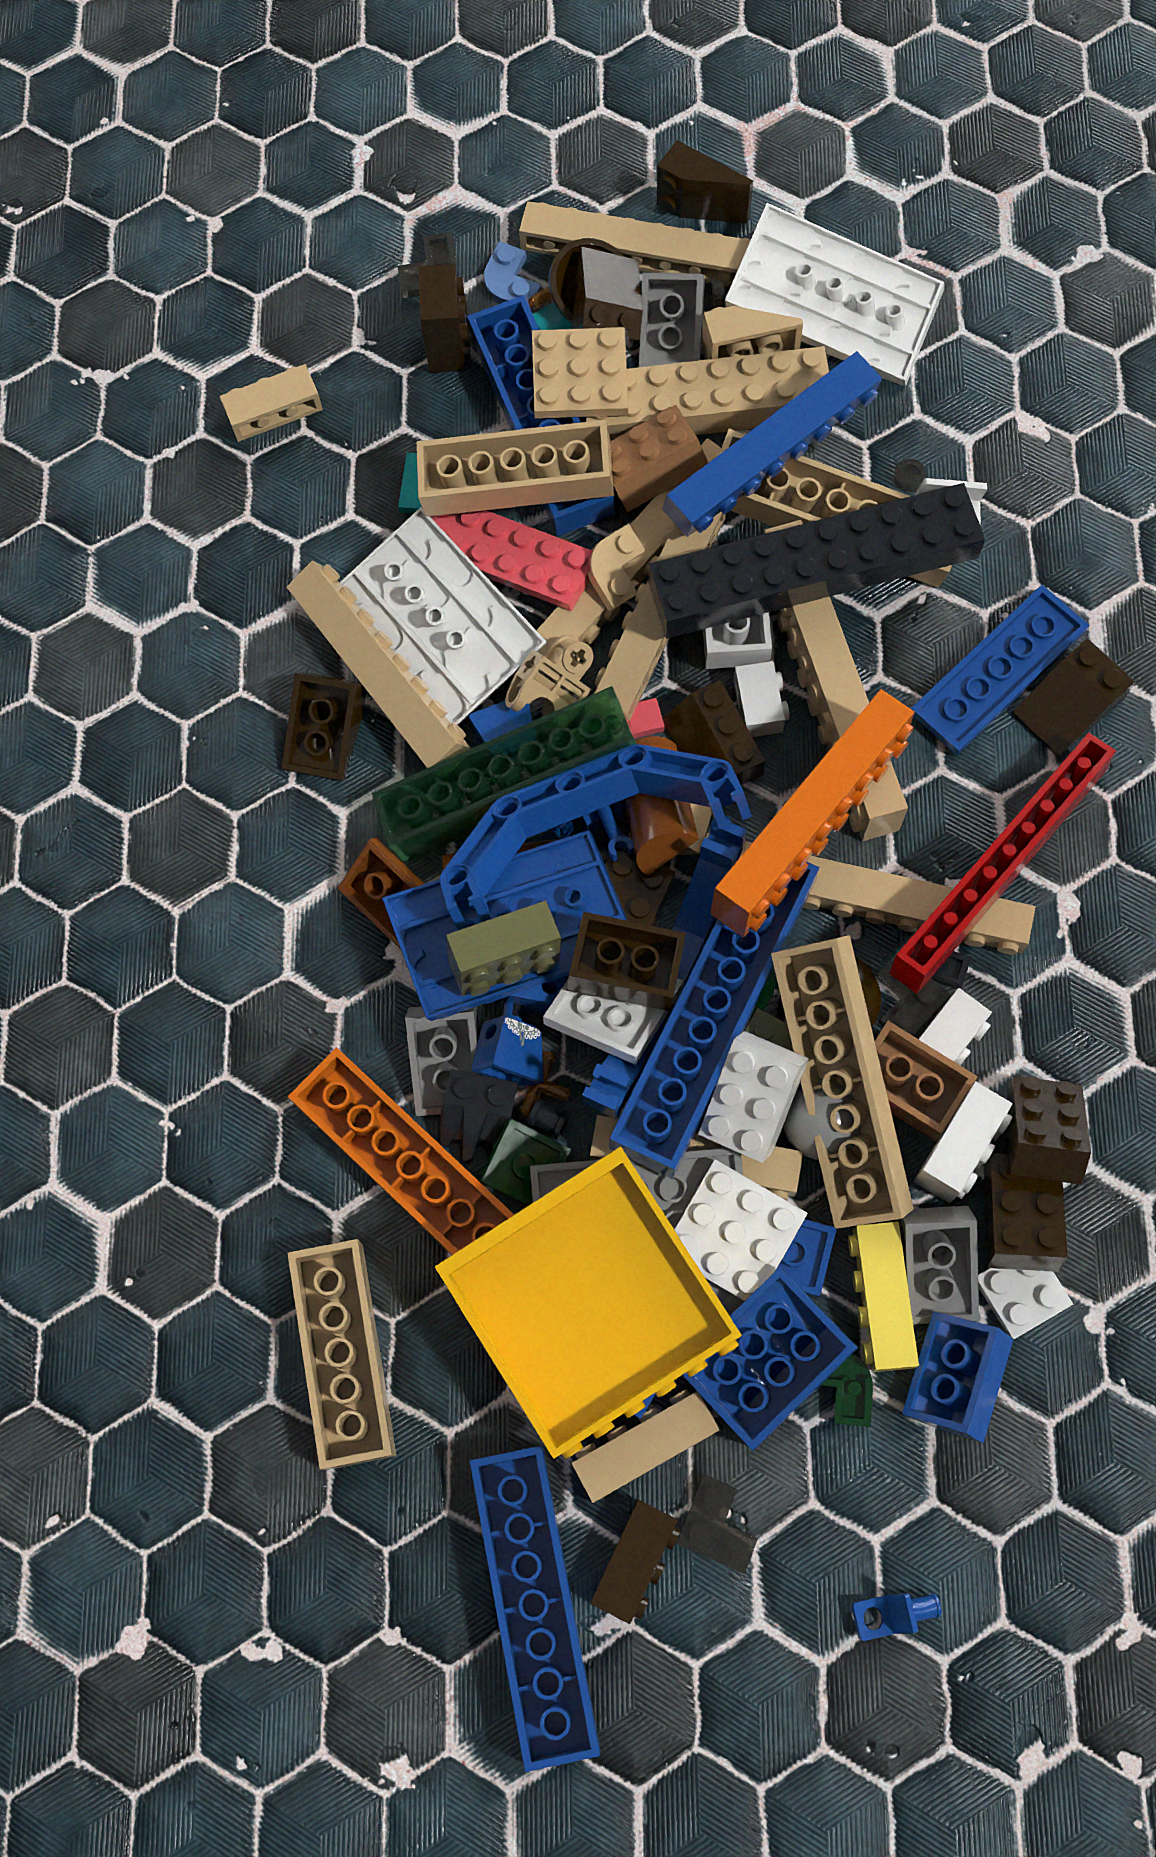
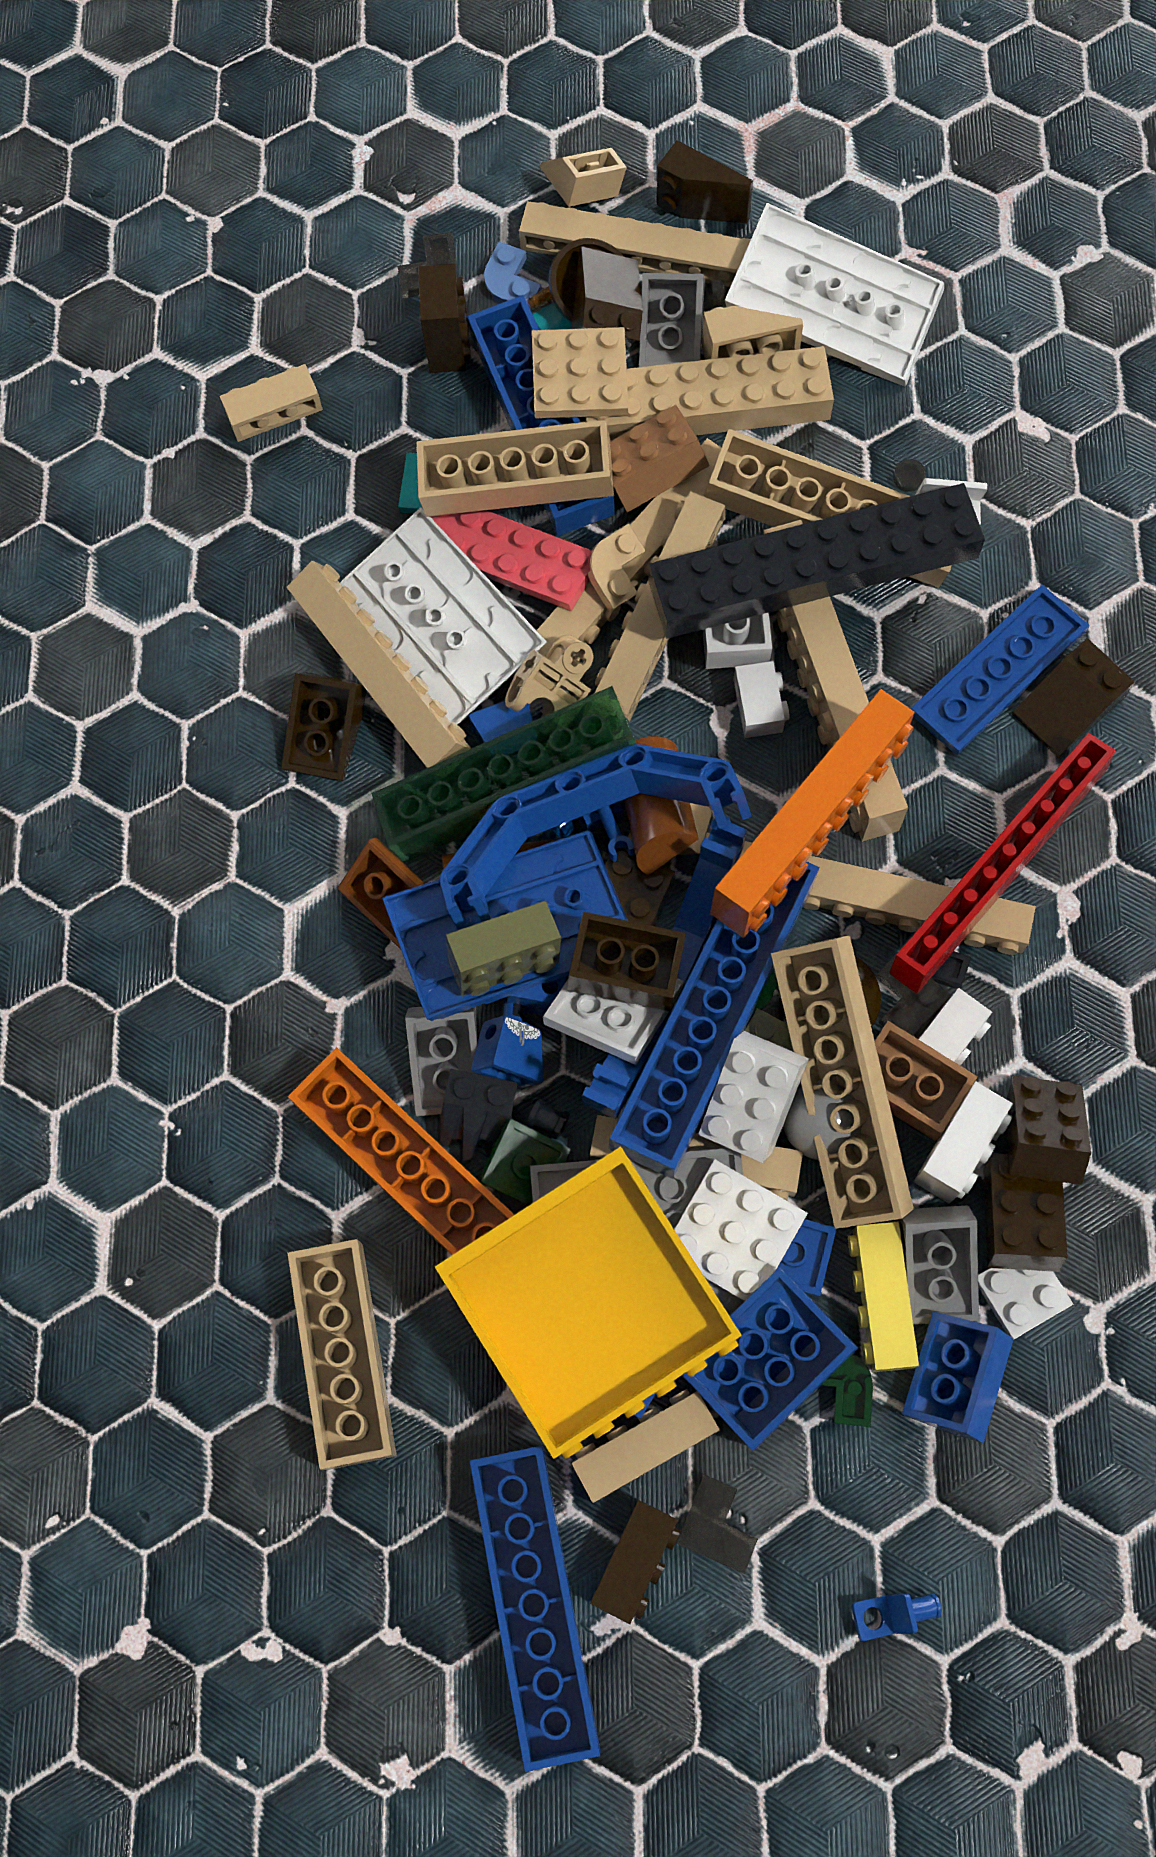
(547, 1087): clear orange piece -> none
(586, 176): none -> tan slope
(647, 718): coral tile -> none
(712, 727): dark brown slope -> none
(772, 444): blue brick -> none

